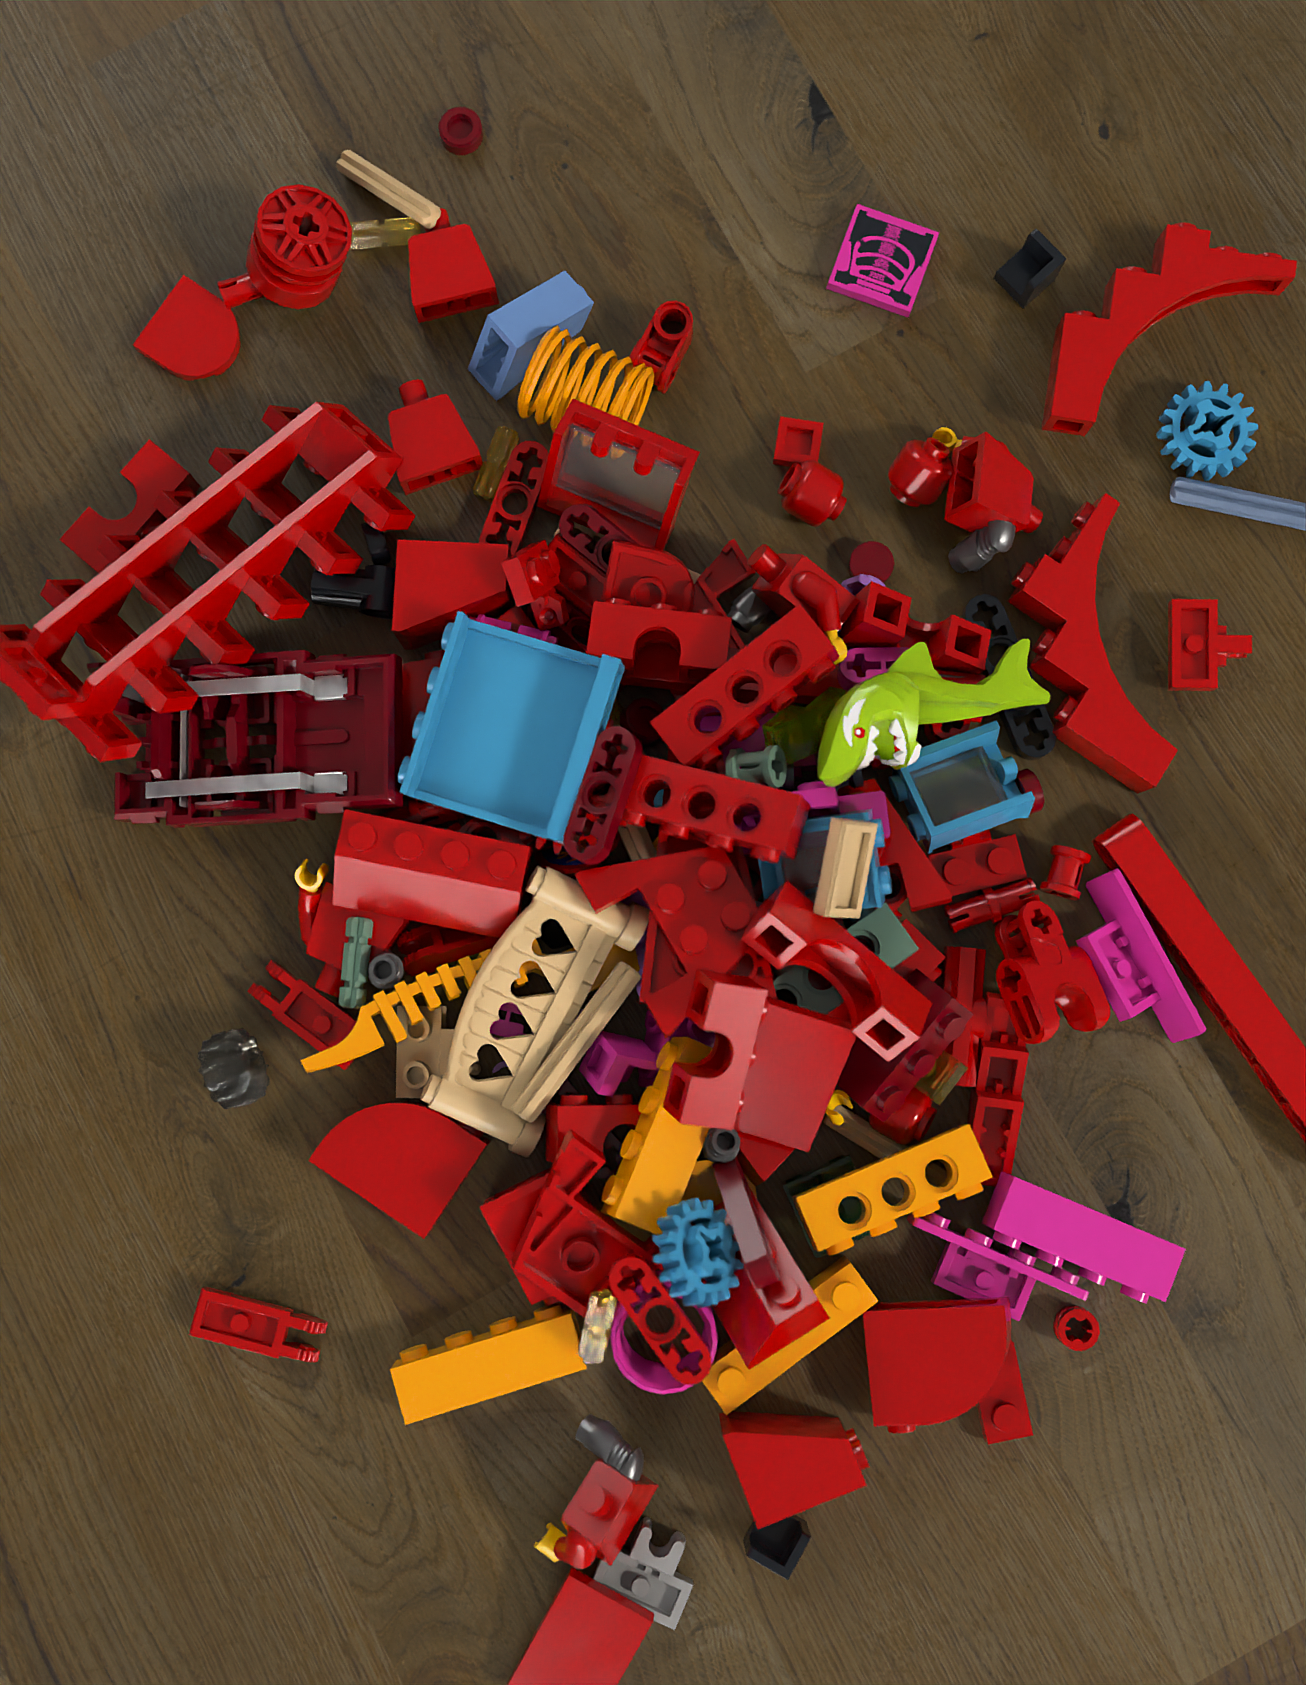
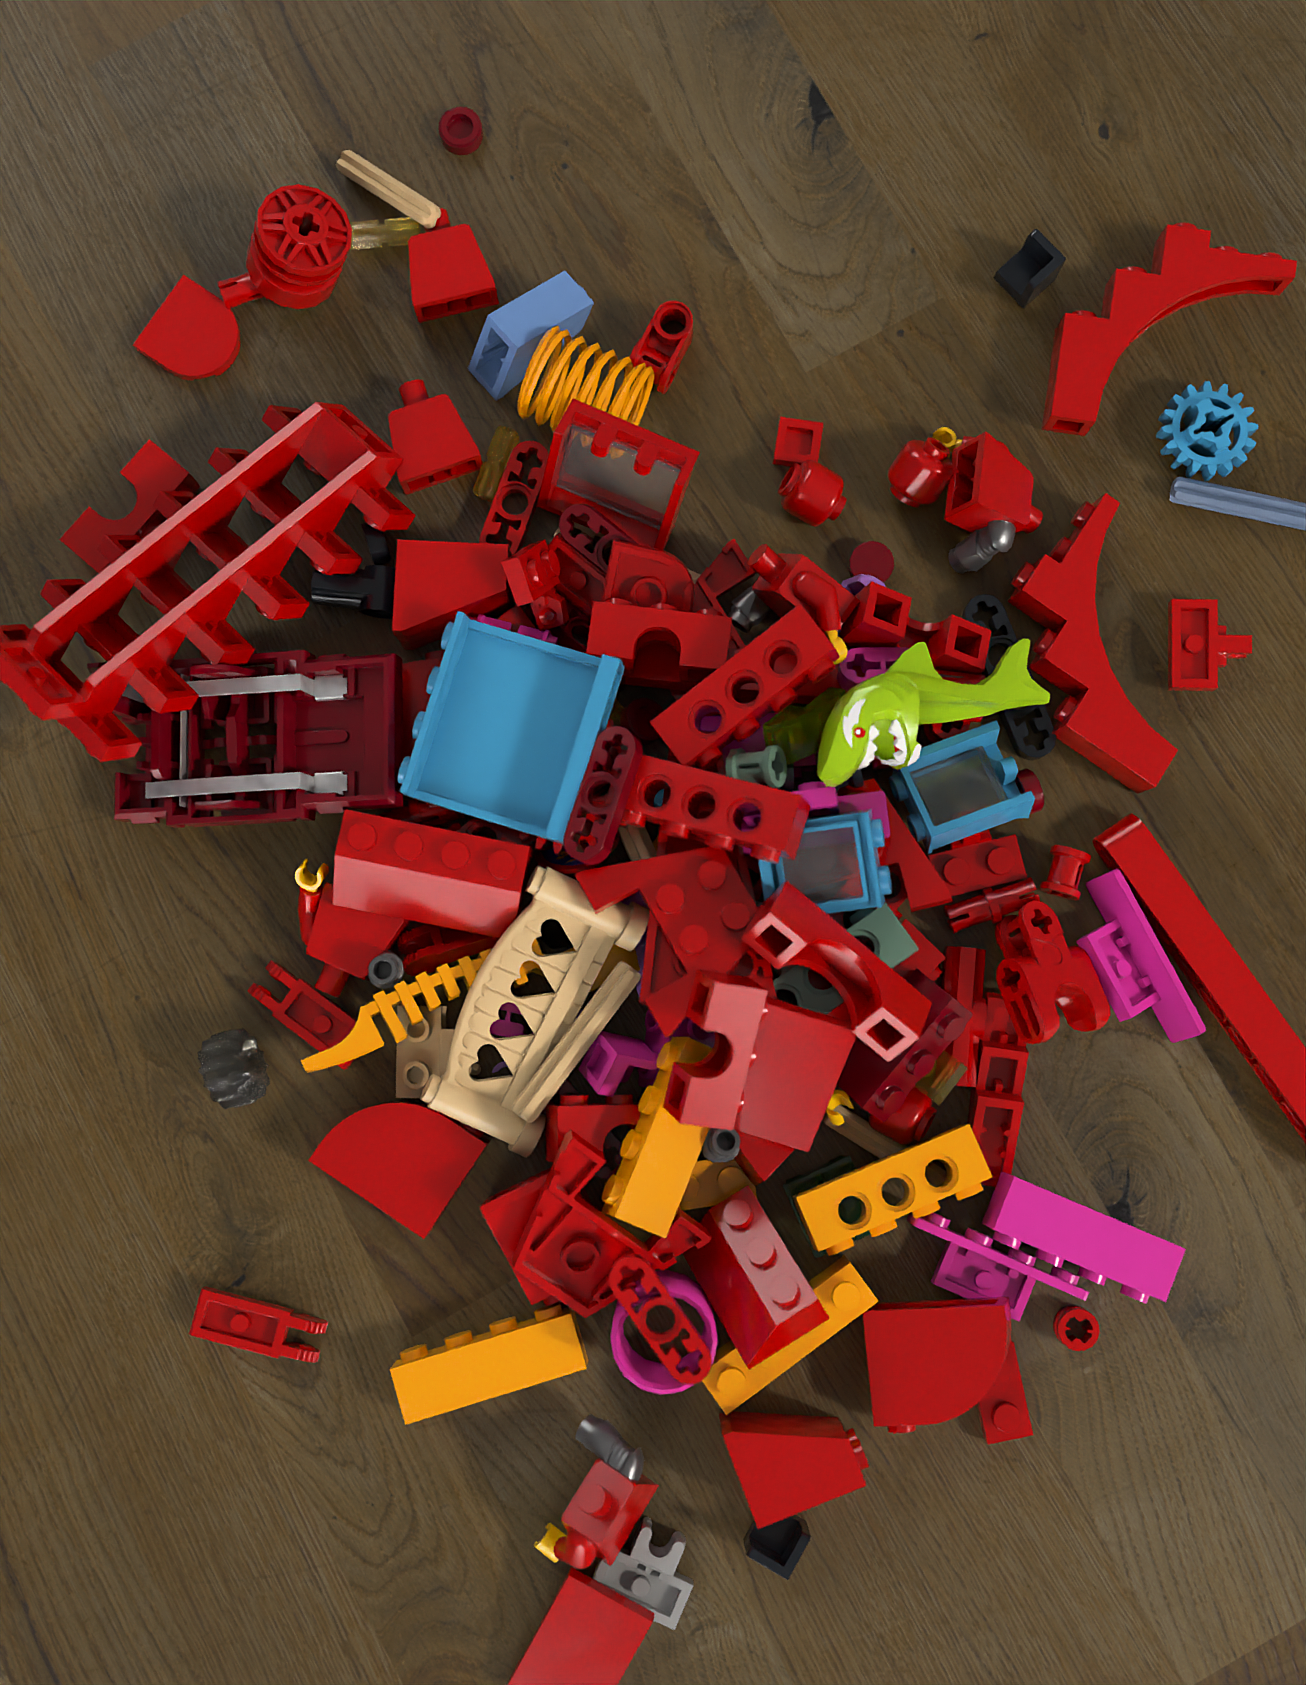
(355, 962): sand green axle -> none
(597, 1327): clear yellow piece -> none
(697, 1253): dark azure gear -> none
(746, 1223): dark red beam -> none
(845, 868): tan tile -> none
(882, 260): tile -> none

